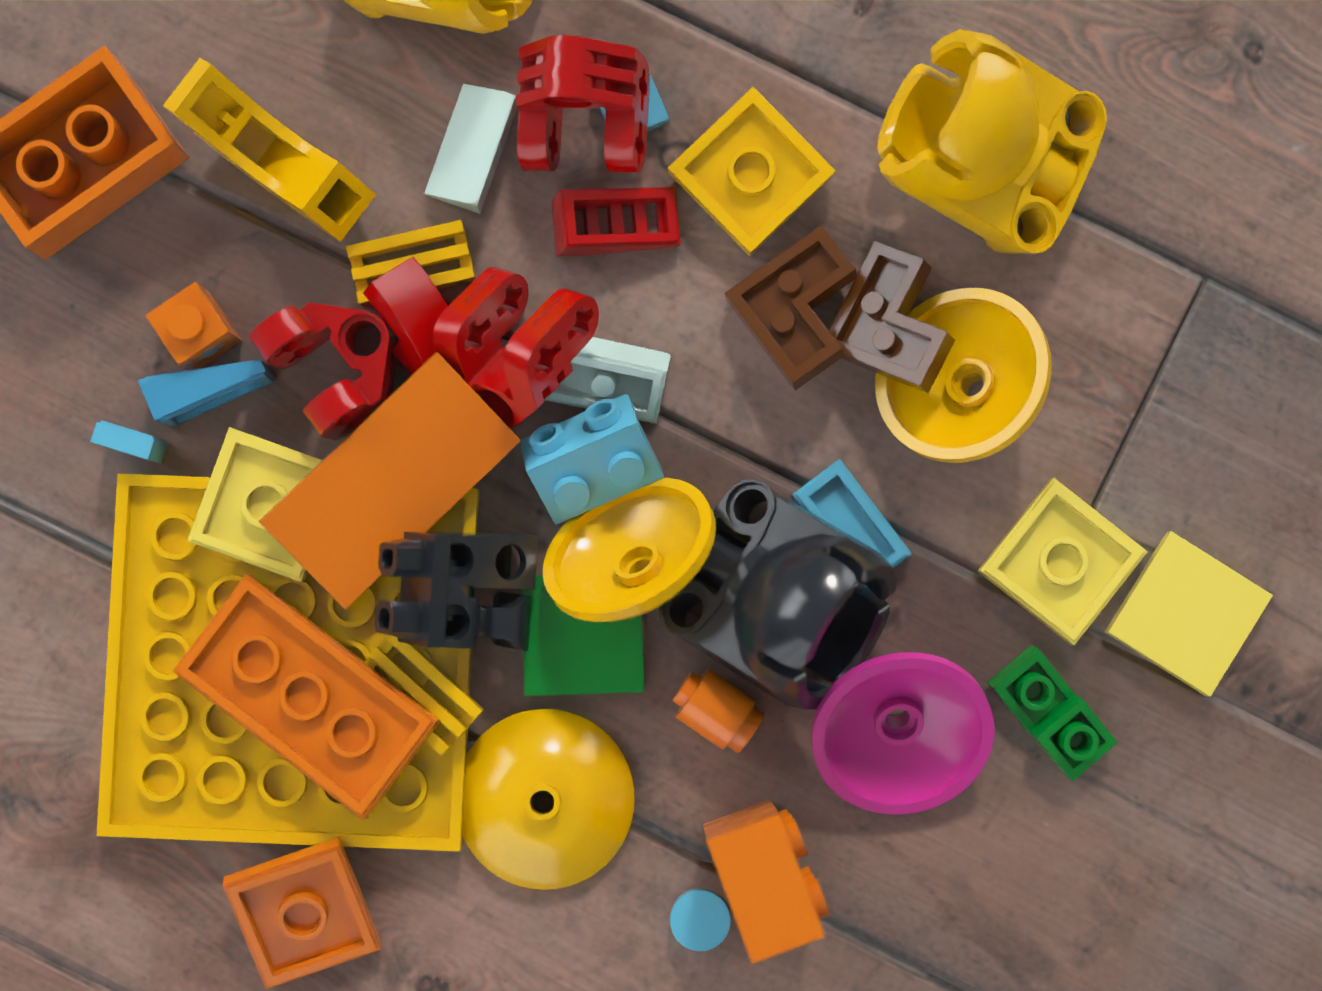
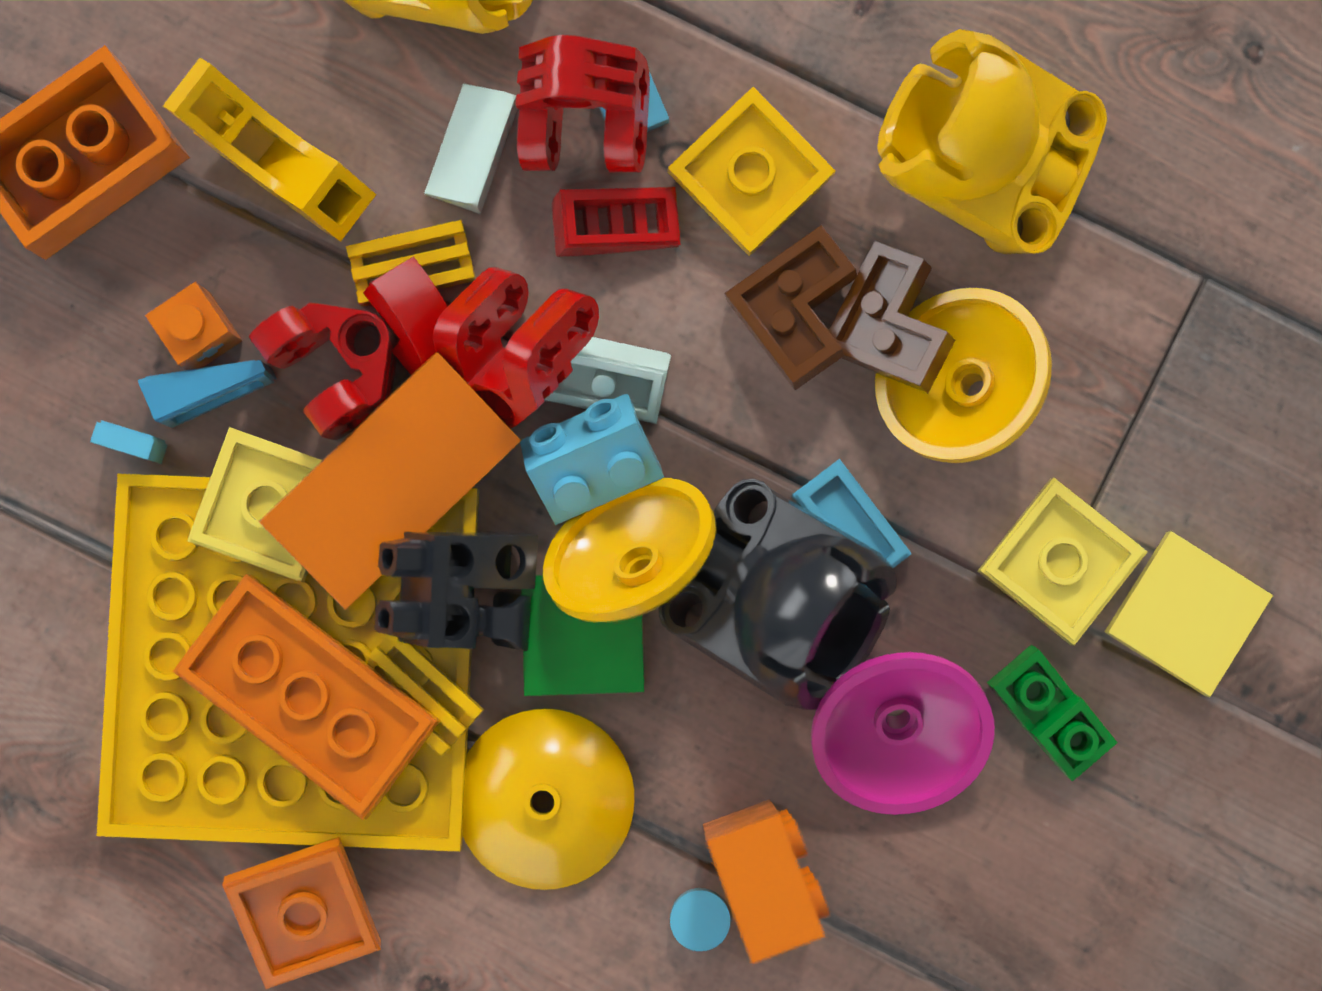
(717, 710): orange brick -> none

